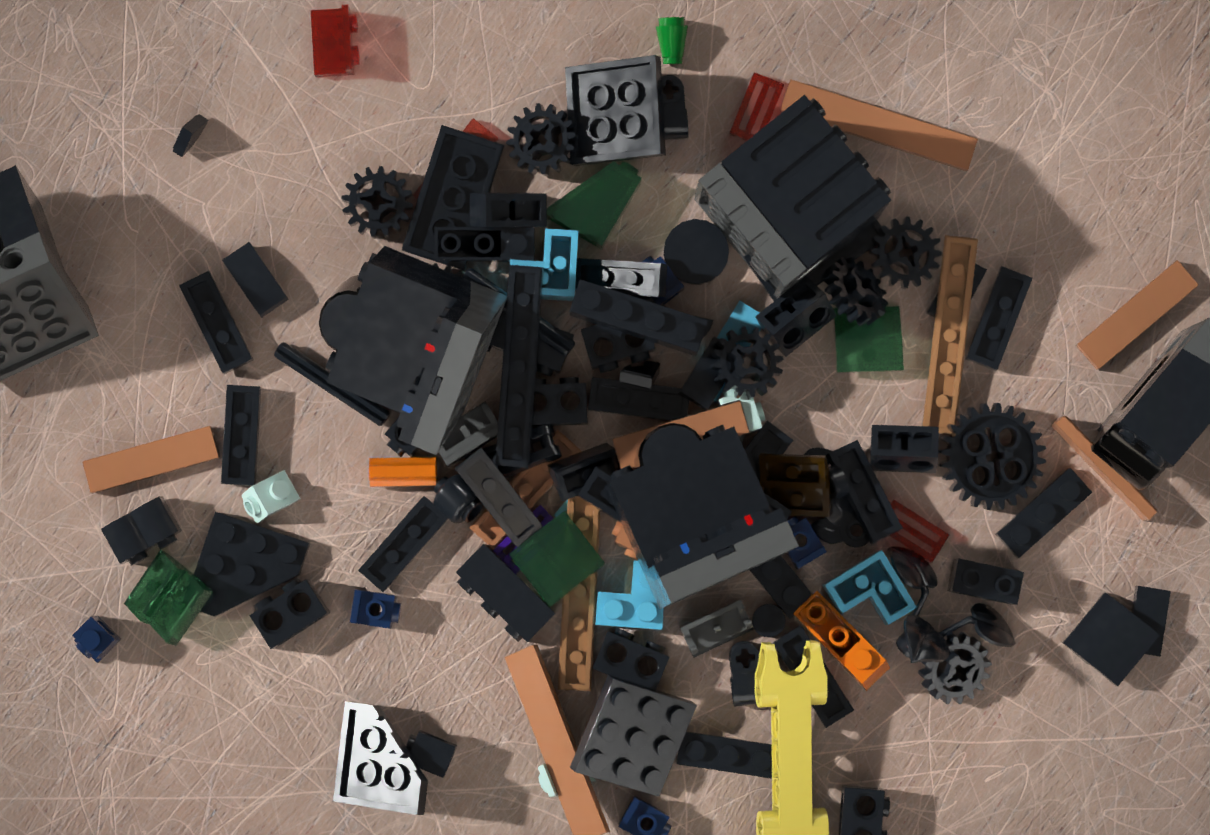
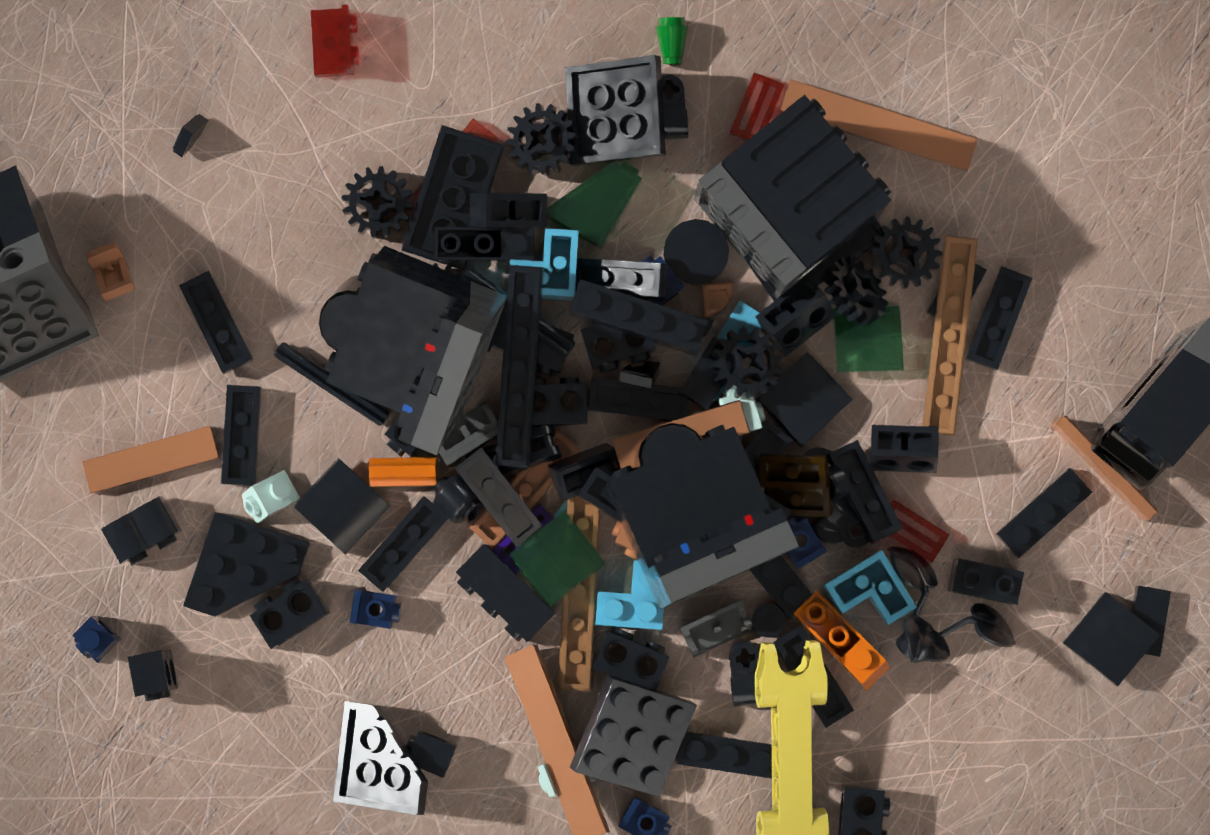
(111, 271): none -> nougat bracket
(153, 674): none -> black brick
(168, 598): clear green slope -> none
(255, 279): black slope -> none
(341, 506): none -> black slope
(716, 297): none -> nougat tile
(804, 399): none -> black slope
(960, 669): black gear -> none
(1020, 450): black gear -> none
(1137, 315): nougat tile -> none

